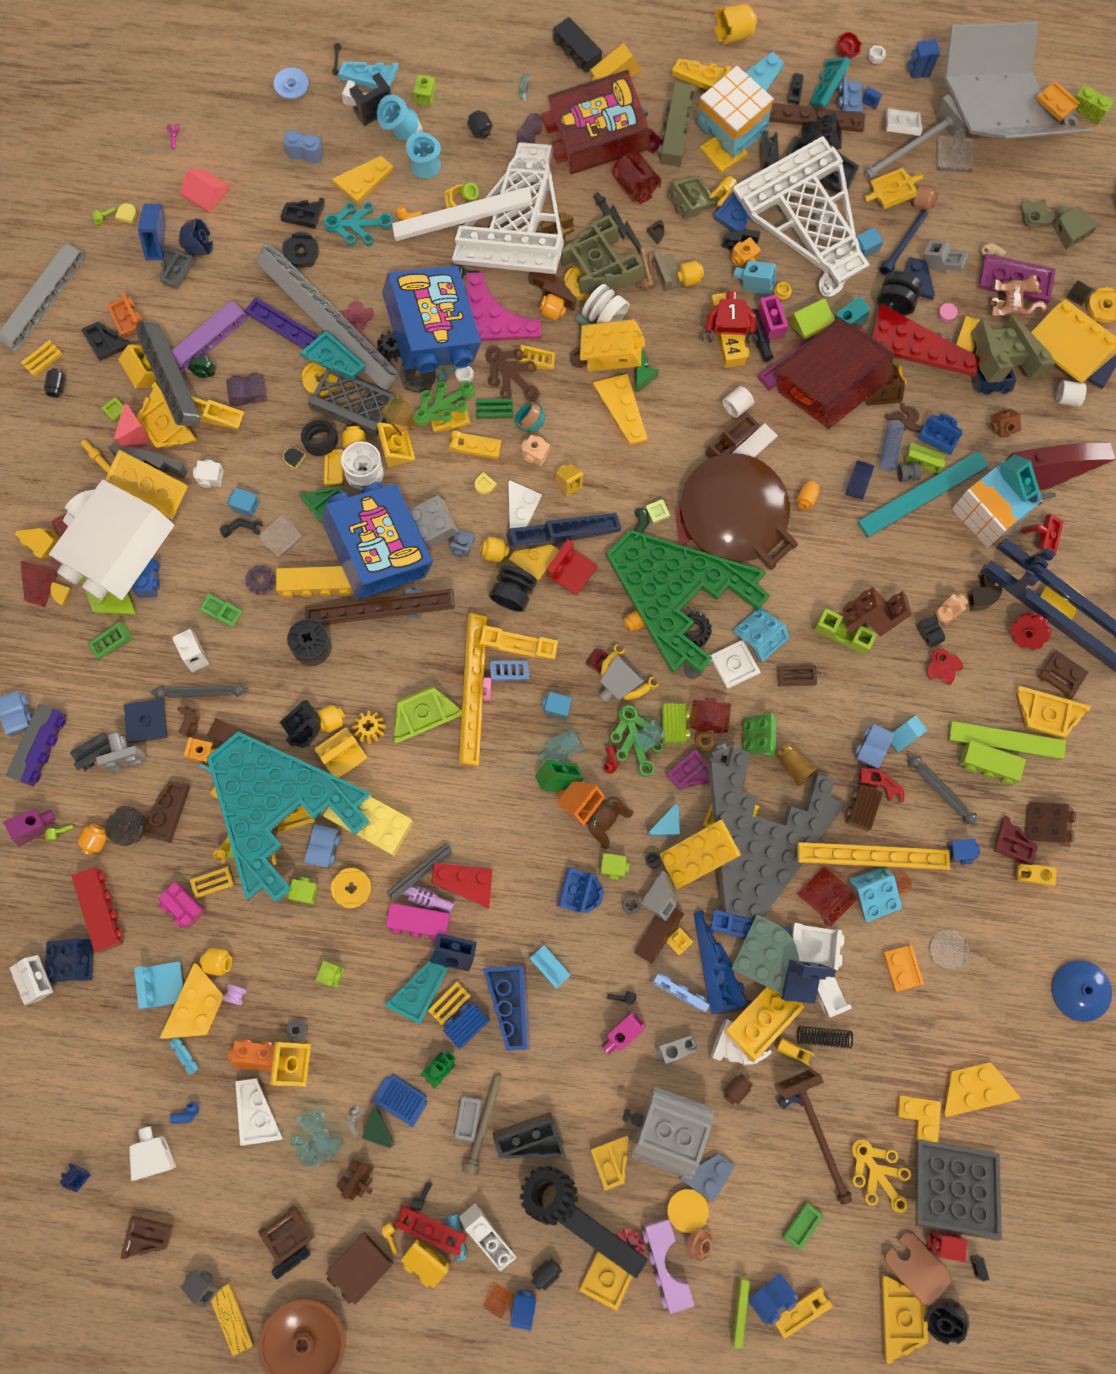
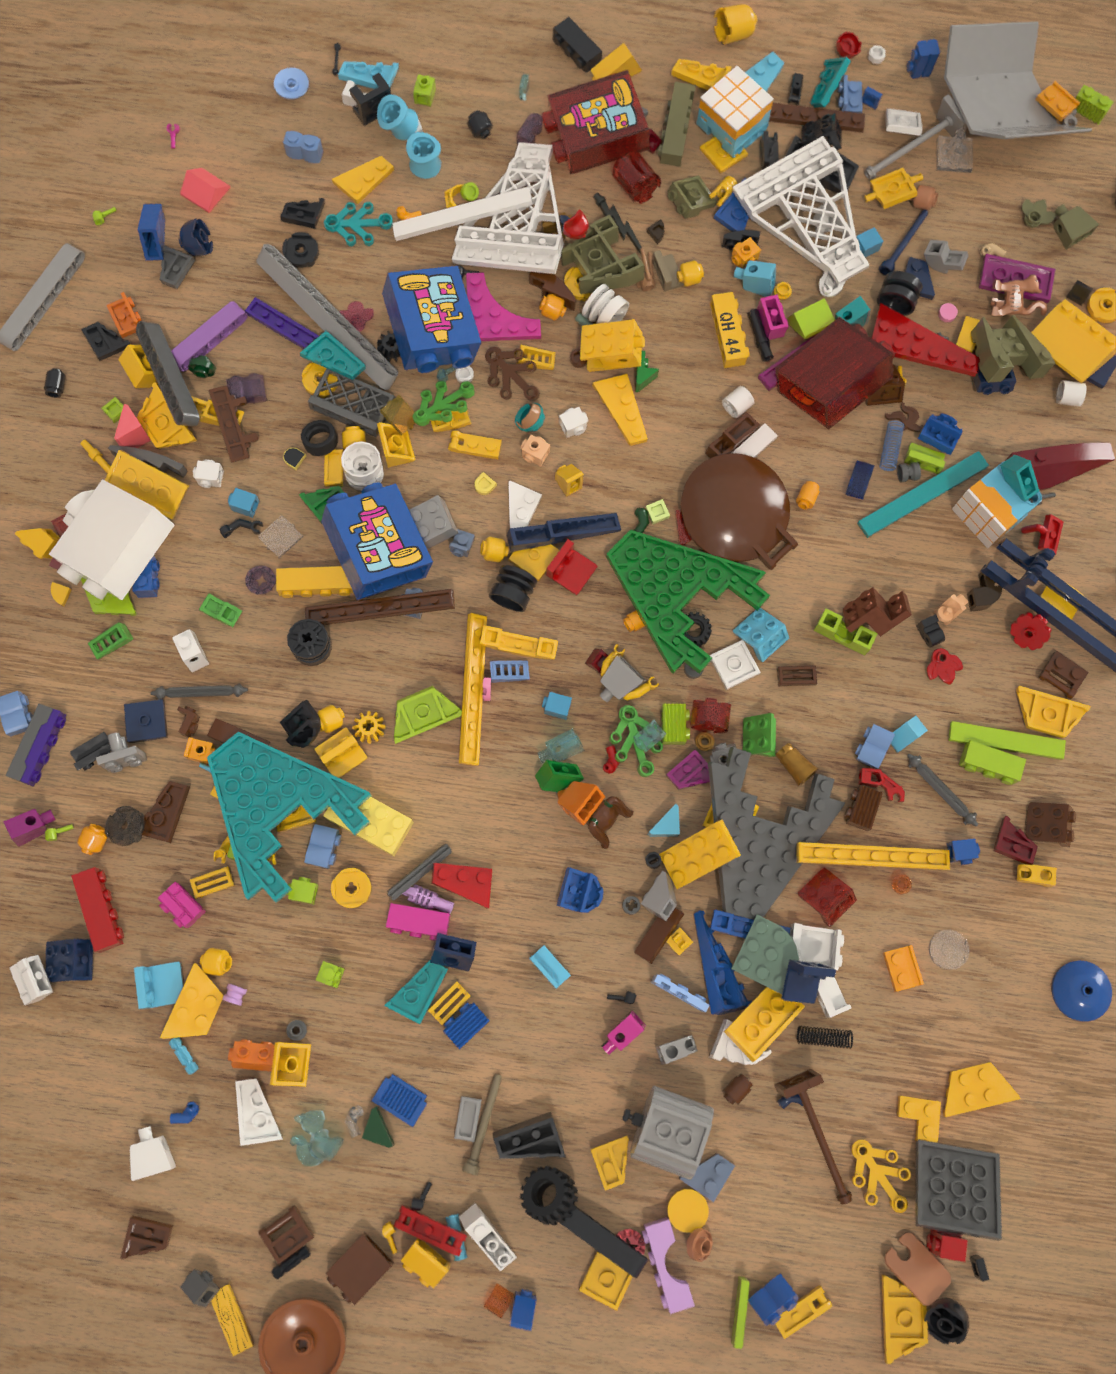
(37, 583): clear red wing -> none
(40, 356): yellow tile -> none
(74, 1178): clear blue tile -> none
(126, 213): light yellow tile -> none
(225, 408): none -> reddish brown hinge
(359, 1182): reddish brown hips -> none
(416, 384): clear smoke plate -> none
(439, 1068): green hips -> none
(481, 405): green tile -> none
(510, 1003): blue wedge -> none
(546, 1274): black brick -> none
(573, 422): none -> white brick
(574, 227): none -> red hair
(614, 866): lime brick -> none
(731, 317): red torso -> none
(792, 1050): yellow bar -> none
(802, 1226): bright green tile -> none
(876, 893): medium azure bracket -> none
(1005, 423): dark orange brick -> none

